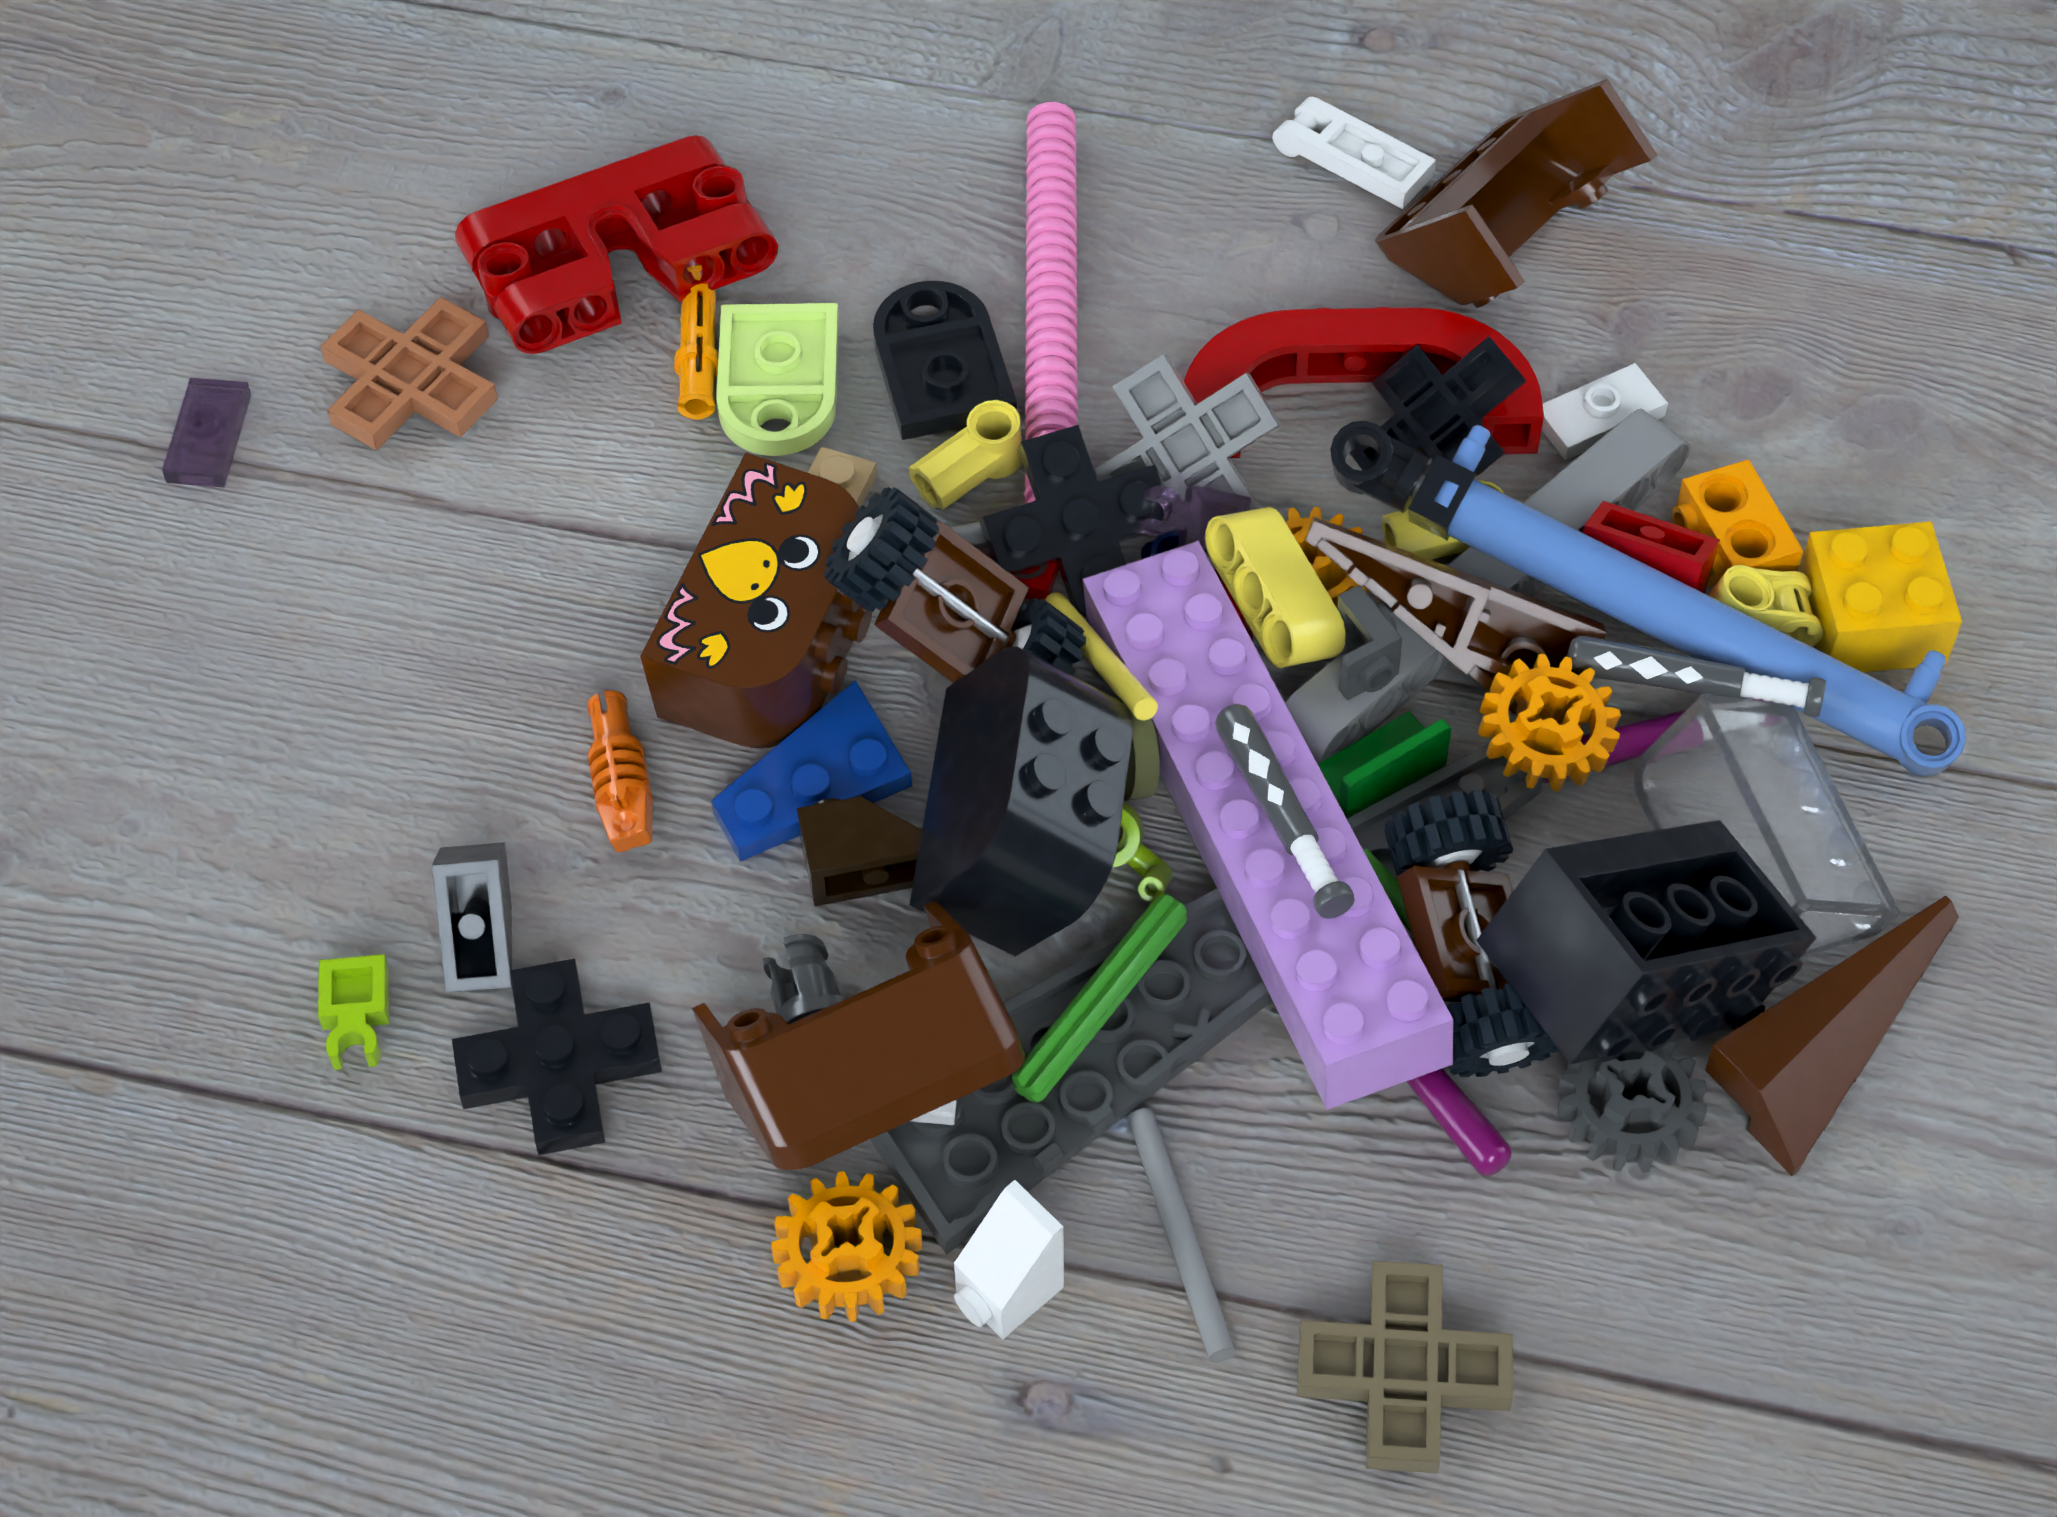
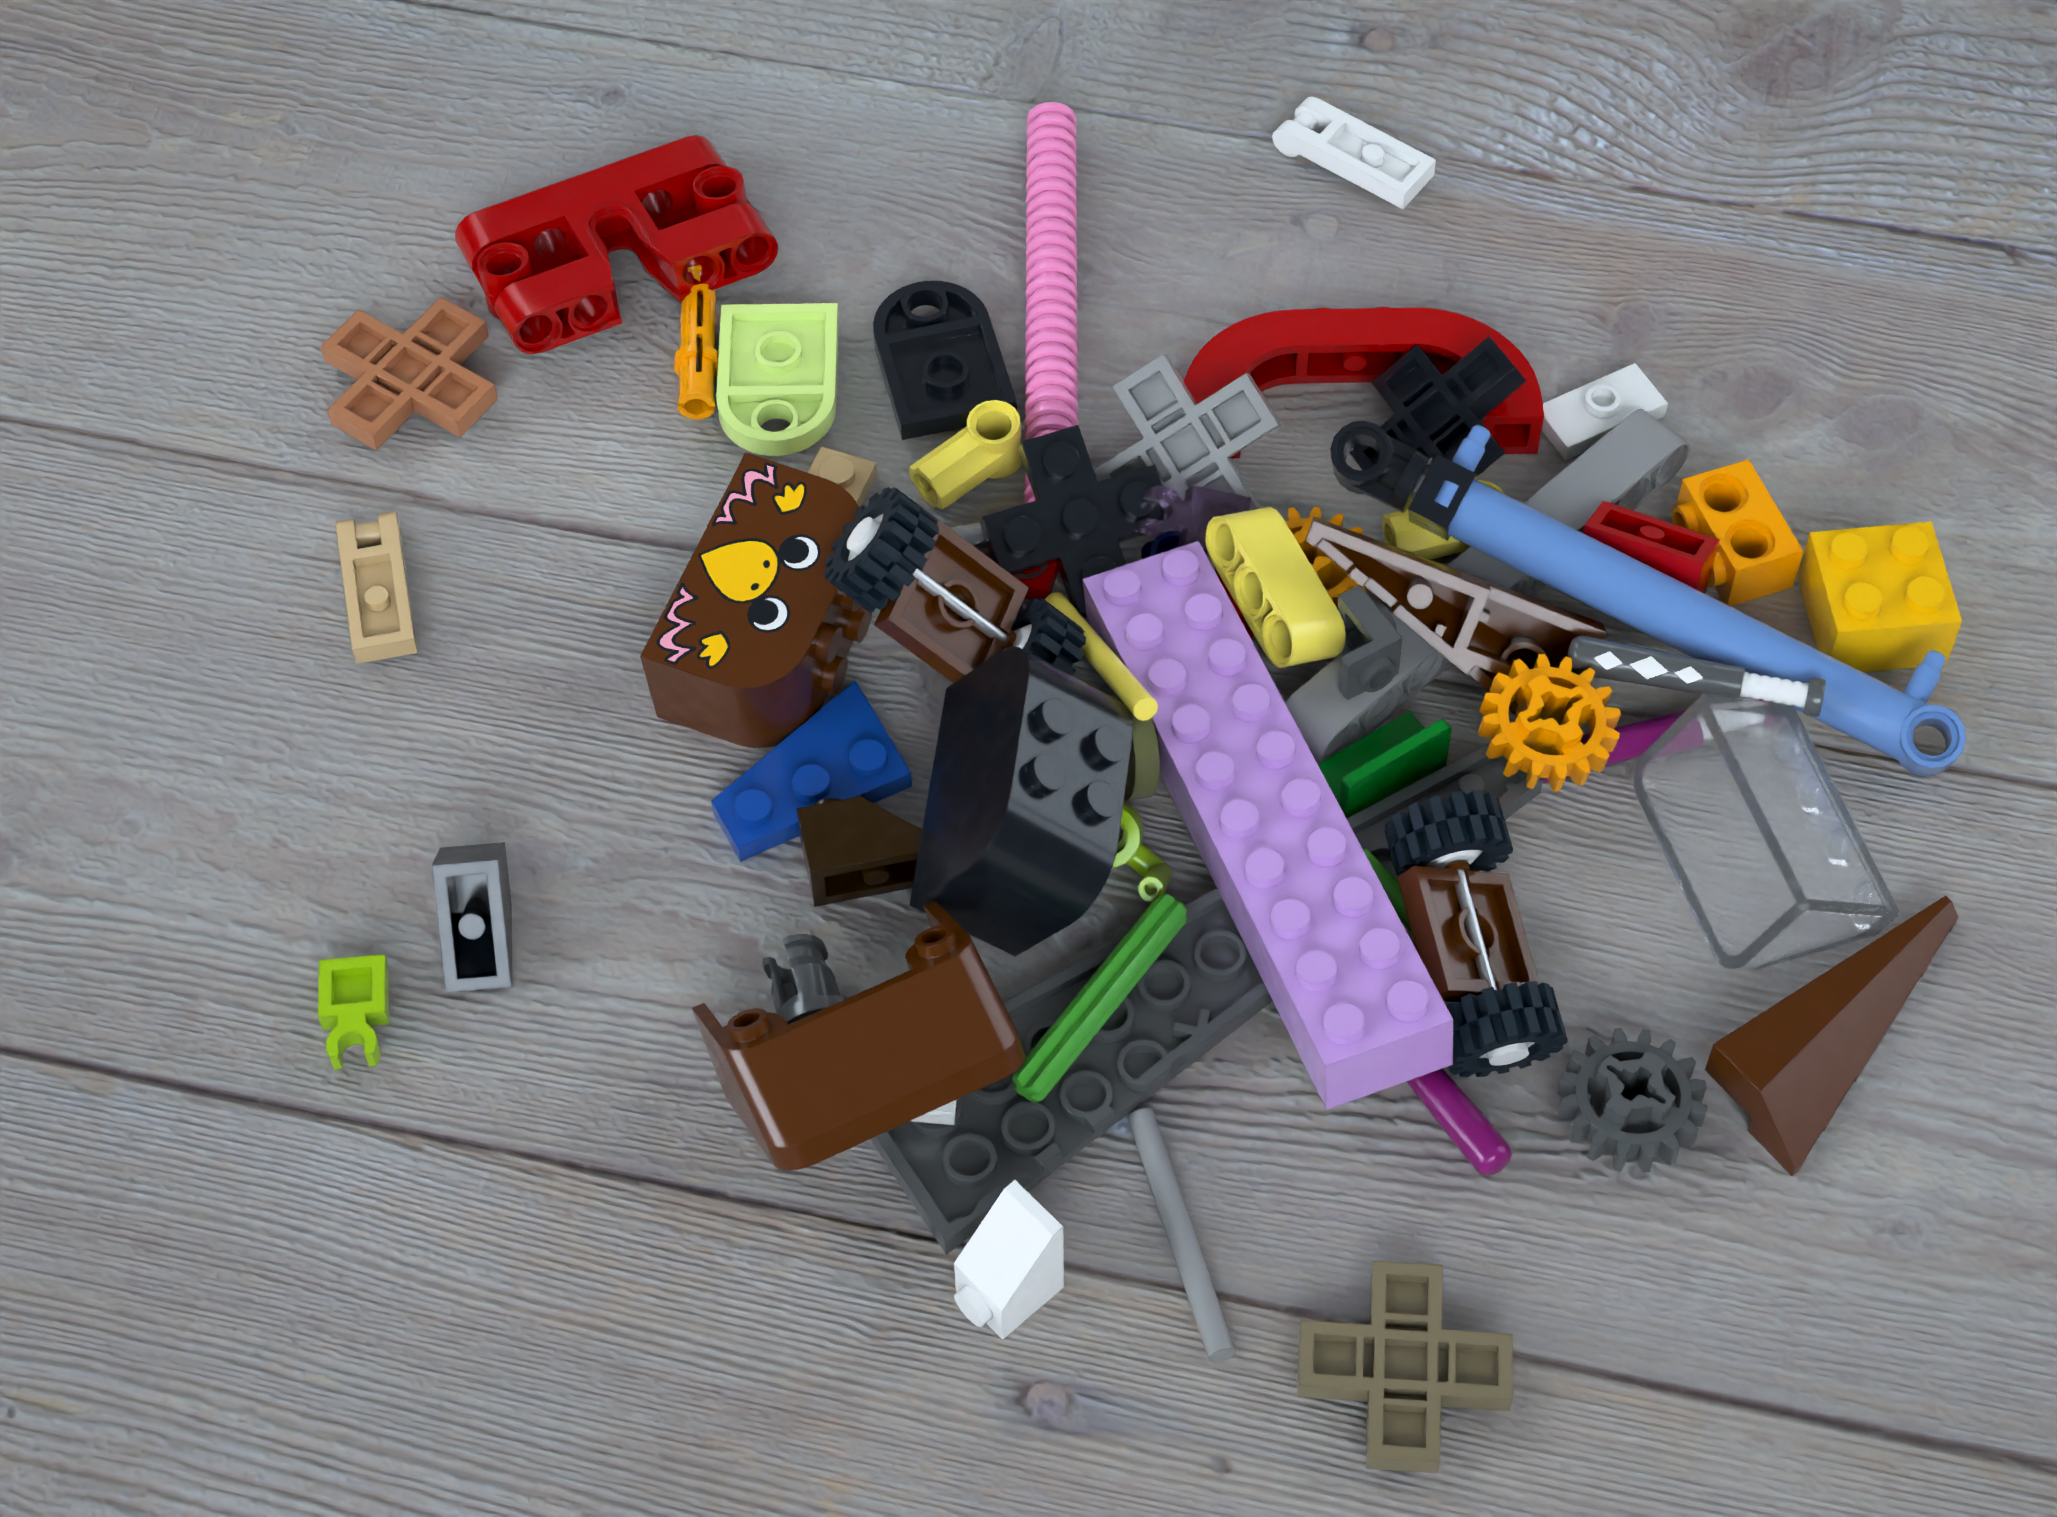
(206, 432): clear purple plate -> none
(376, 588): none -> tan plate
(556, 1056): black plate -> none
(619, 774): orange hinge -> none
(850, 1273): light orange gear -> none
(1278, 800): dark grey piece -> none
(1509, 187): reddish brown windscreen -> none
(1645, 940): black brick -> none
(1771, 600): light yellow piece -> none

